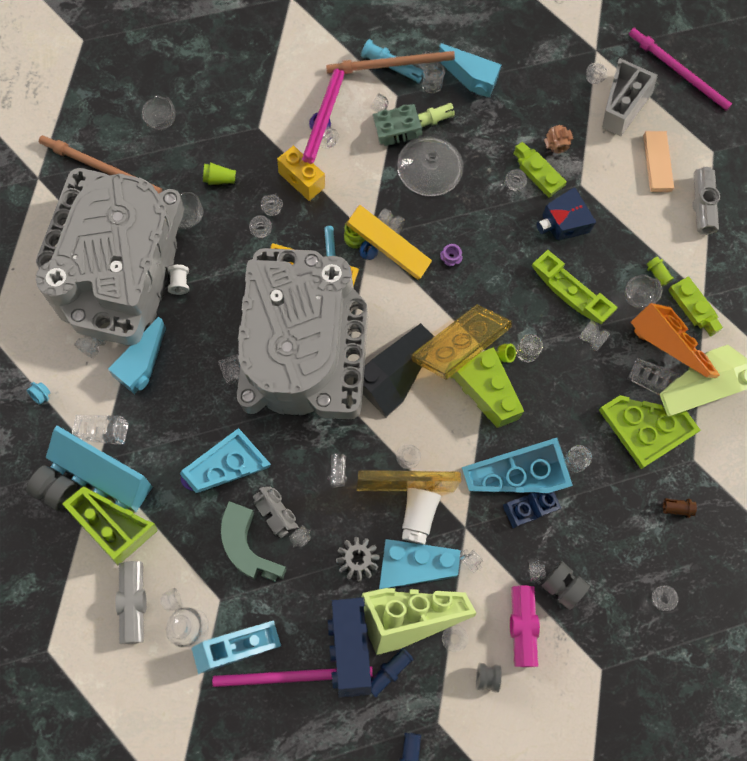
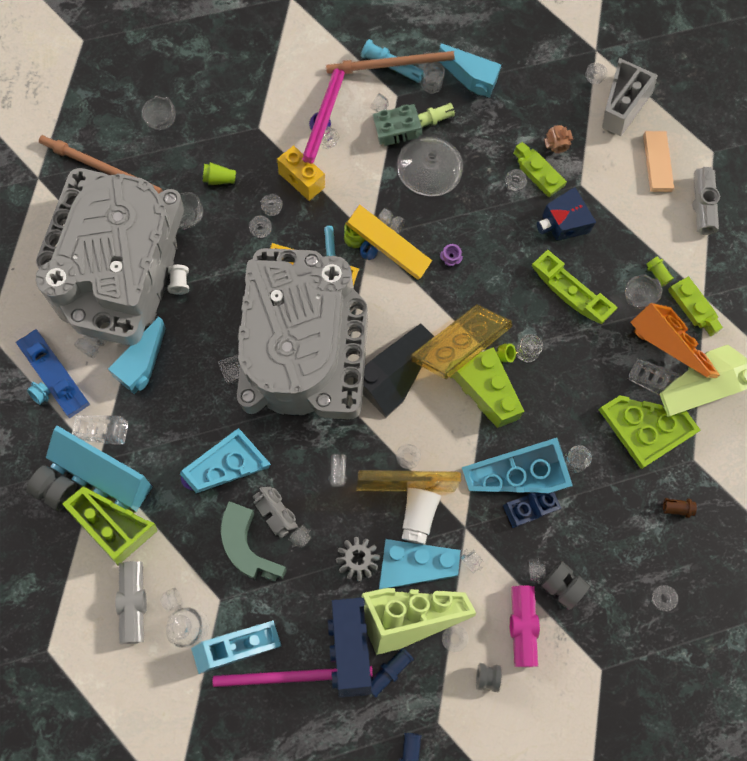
(53, 373): none -> blue hinge
(594, 335): clear wheel -> none
(648, 44): dark pink bar -> none

